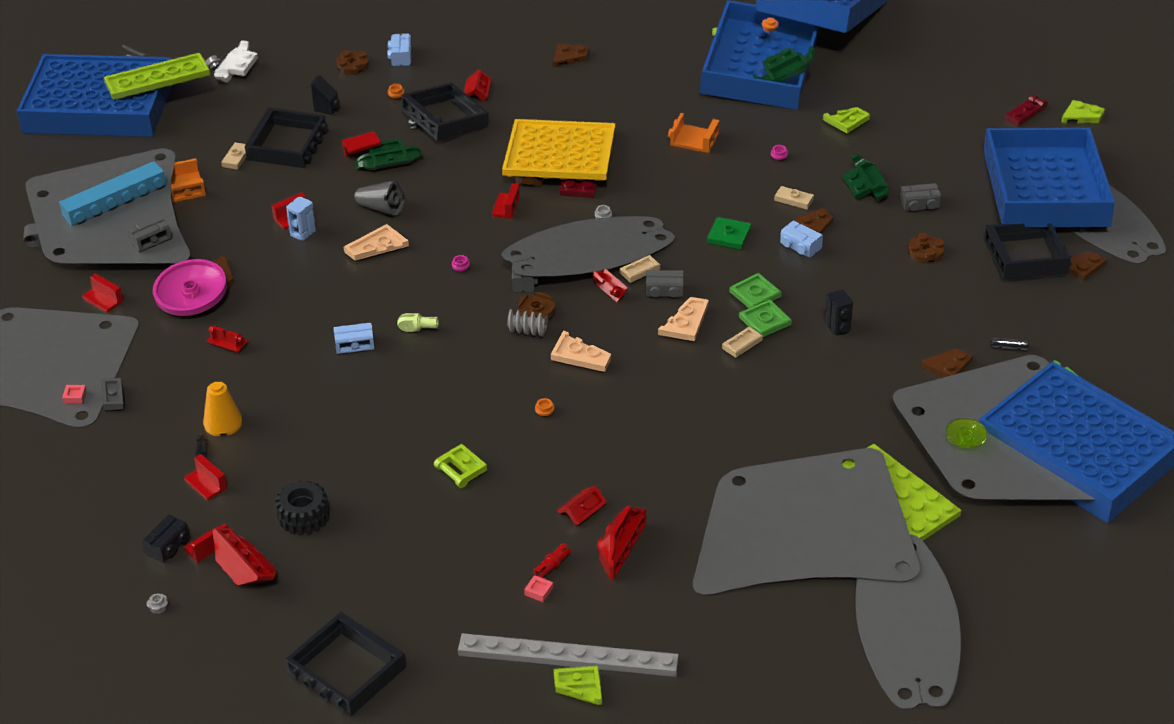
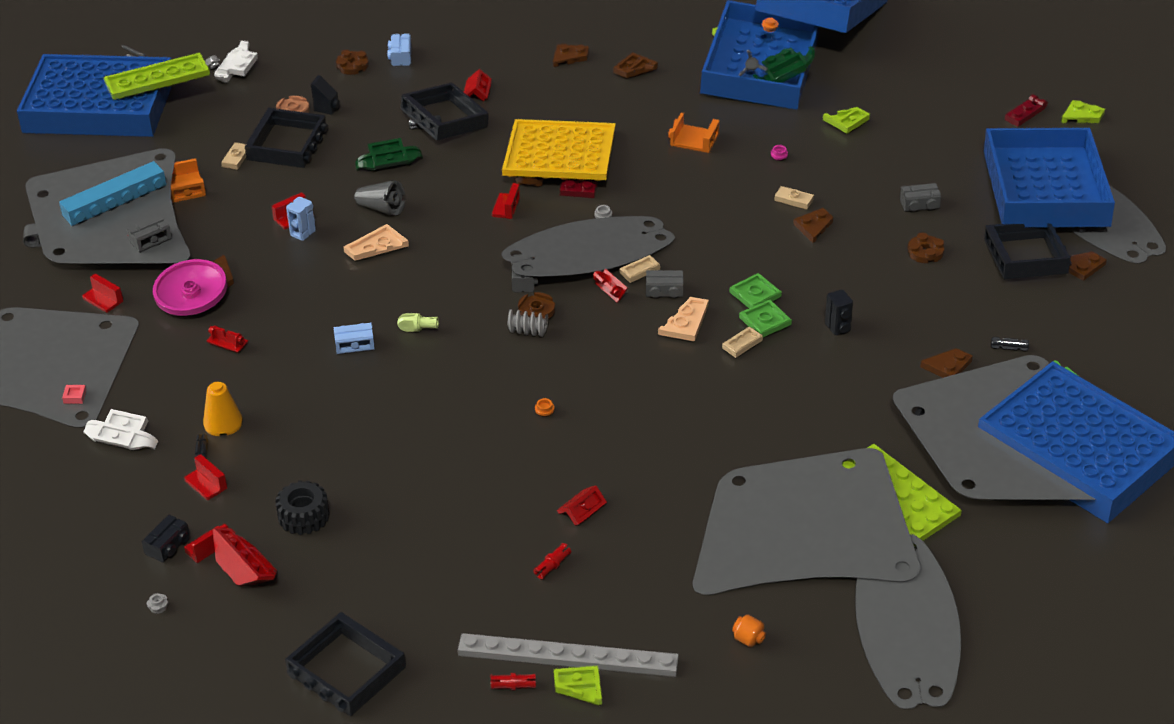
(112, 394): dark grey plate -> none
(121, 430): none -> white plate
(294, 103): none -> nougat tile
(360, 144): red panel -> none
(395, 91): orange plate -> none
(460, 263): dark pink plate -> none
(464, 461): lime plate -> none
(513, 681): none -> red pin
(538, 588): coral tile -> none
(577, 353): light nougat wing -> none
(620, 539): red wedge -> none
(634, 65): none -> reddish brown wing
(729, 233): green plate -> none
(749, 630): none -> orange head
(751, 64): none -> dark grey plant
(801, 239): light blue brick -> none
(866, 179): dark green plate -> none
(966, 432): clear neon green dish -> none

